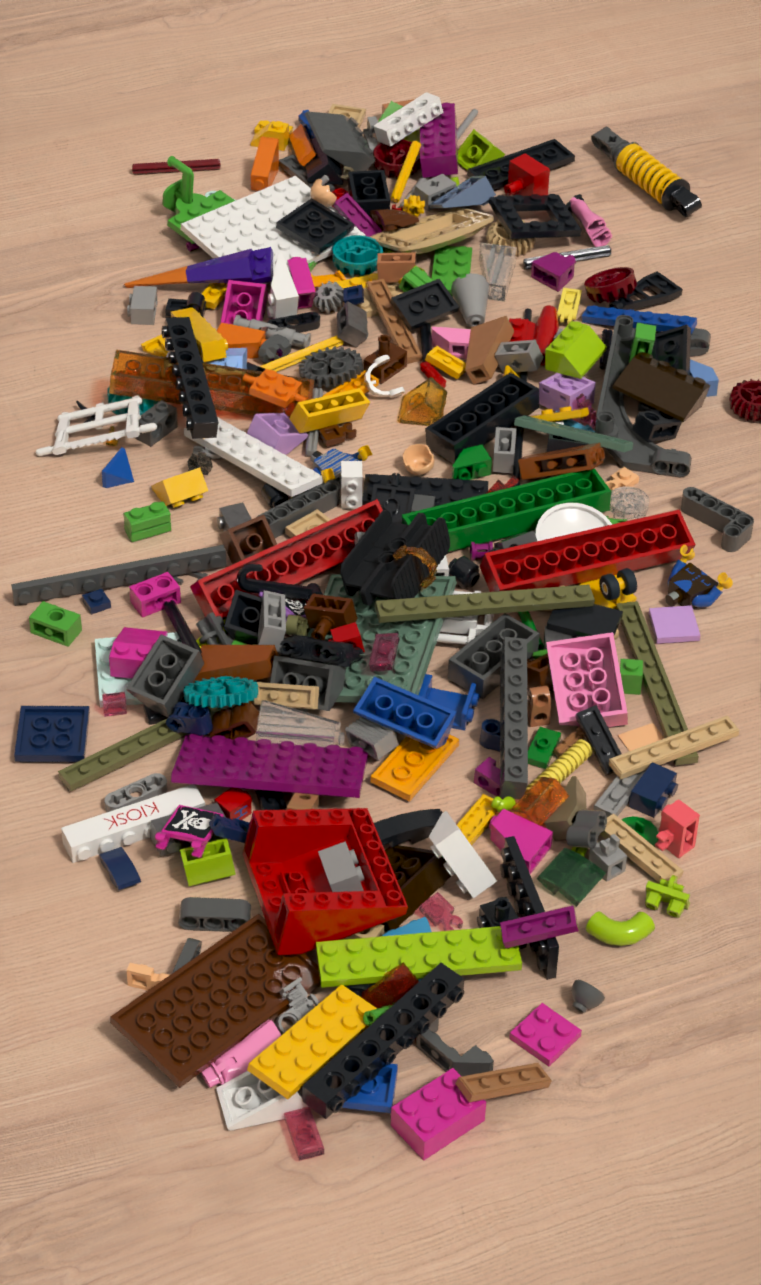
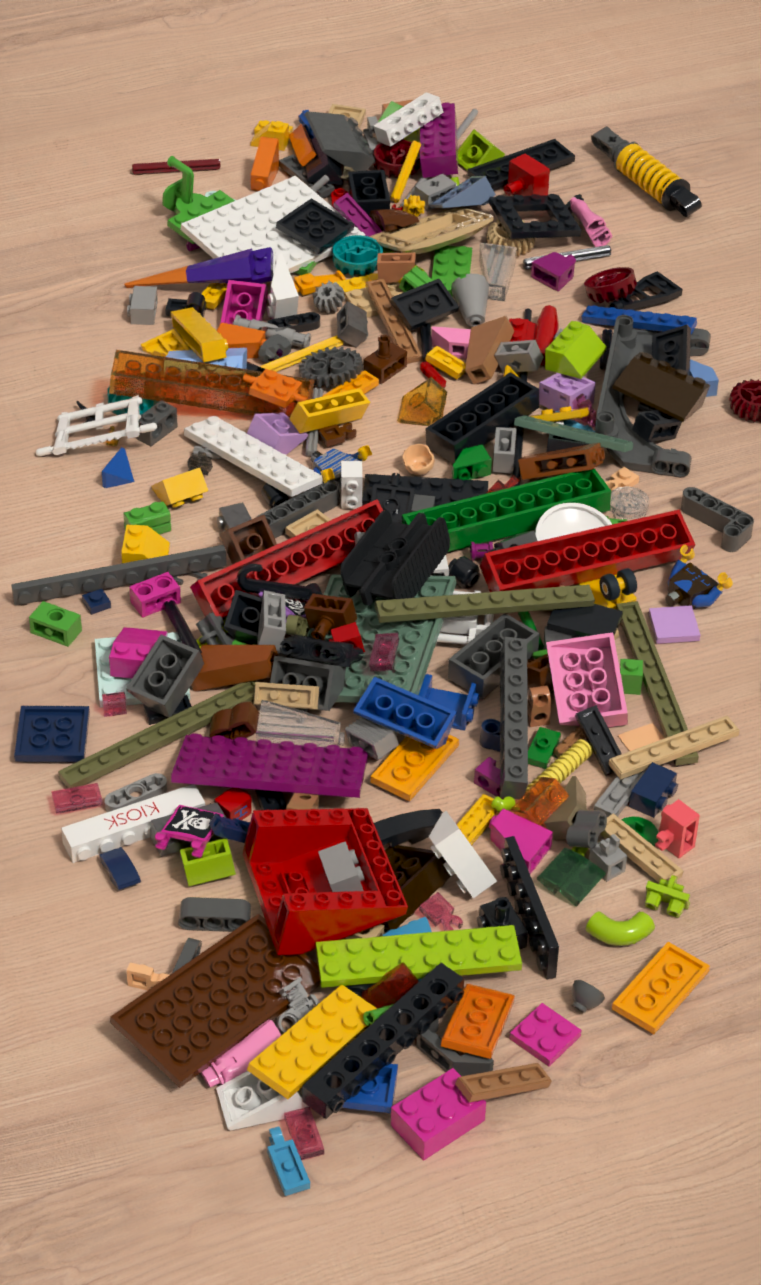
(77, 798): none -> clear pink plate
(143, 543): none -> yellow slope
(190, 378): black brick -> none
(191, 719): dark blue piece -> none
(221, 691): teal gear -> none
(287, 1163): none -> dark azure plate
(302, 280): dark pink slope -> none
(322, 194): light nougat hair -> none
(354, 294): dark blue plate -> none
(373, 390): white piece -> none
(425, 558): clear orange piece -> none
(478, 1021): none -> orange tile
(539, 926): magenta plate -> none
(569, 304): light yellow hinge -> none
(643, 339): bright green brick -> none
(660, 987): none -> light orange plate

